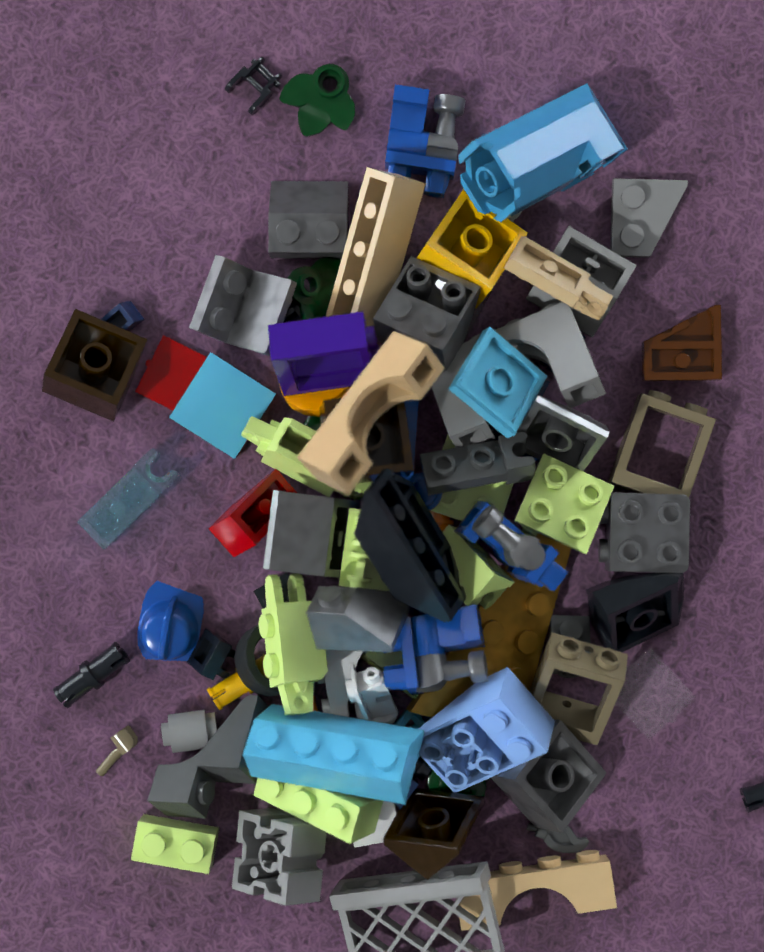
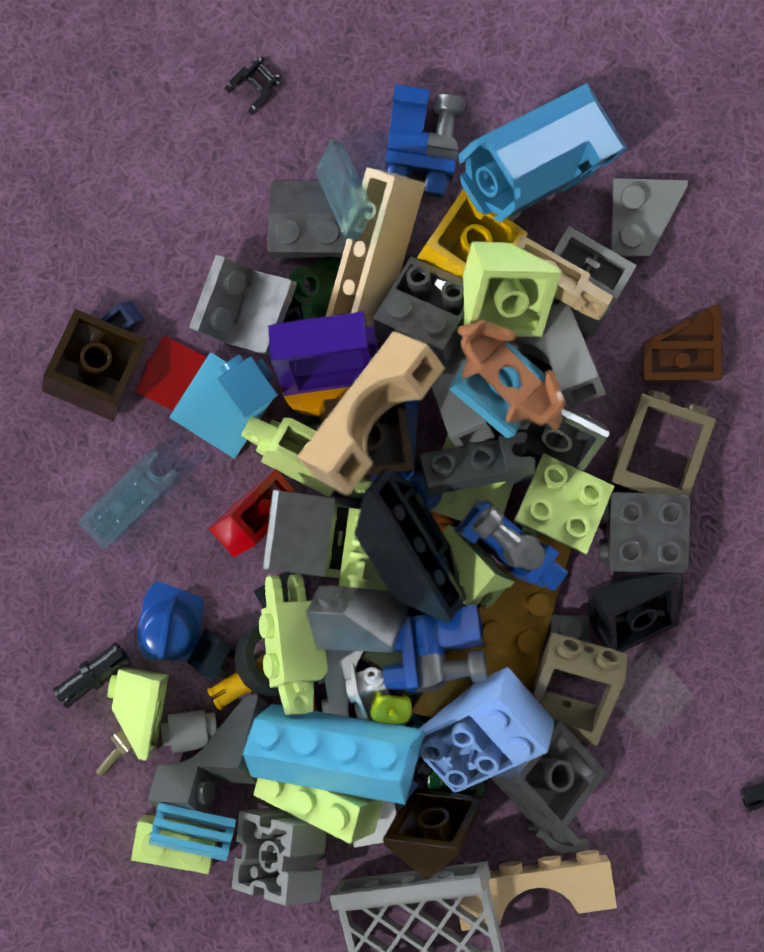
(139, 706): none -> yellowish green slope
(196, 817): none -> medium azure tile
(247, 383): none -> dark azure brick
(317, 105): dark green plate -> none
(344, 190): none -> clear light blue tile
(391, 708): none -> neon yellow piece
(488, 353): none -> nougat piece
(508, 288): none -> yellowish green slope

